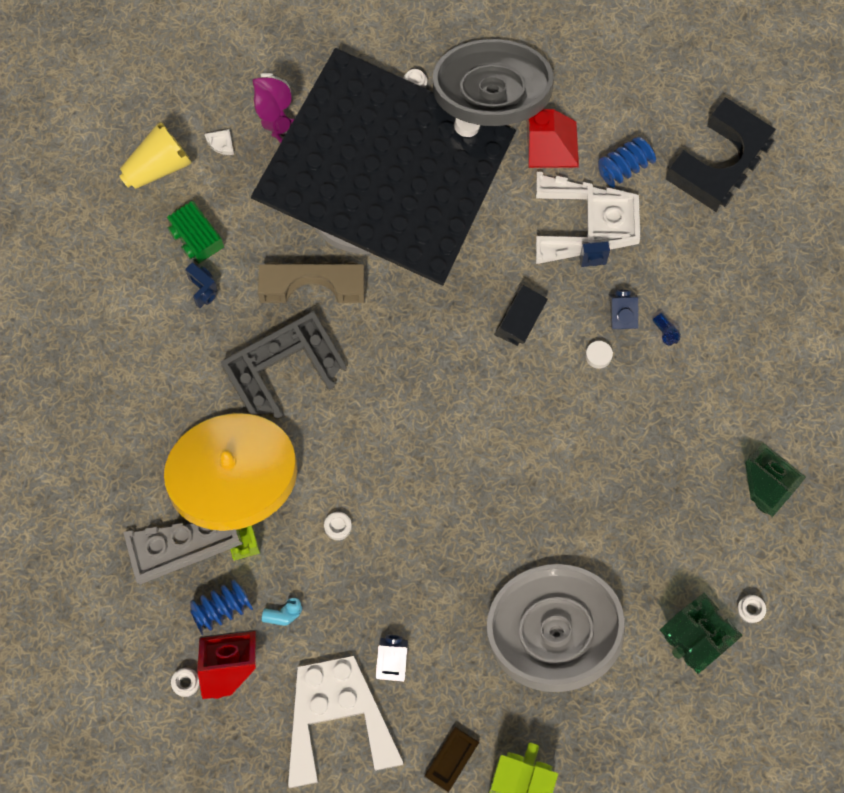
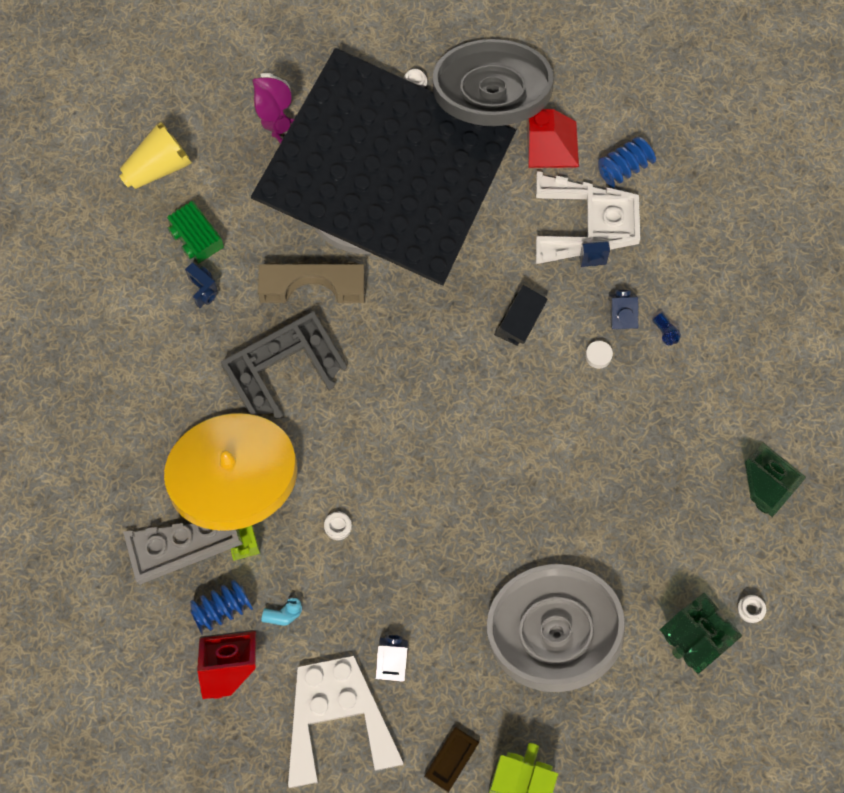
(177, 678): white plate -> none
(220, 141): white tile -> none
(466, 129): white tile -> none
(715, 185): black arch -> none

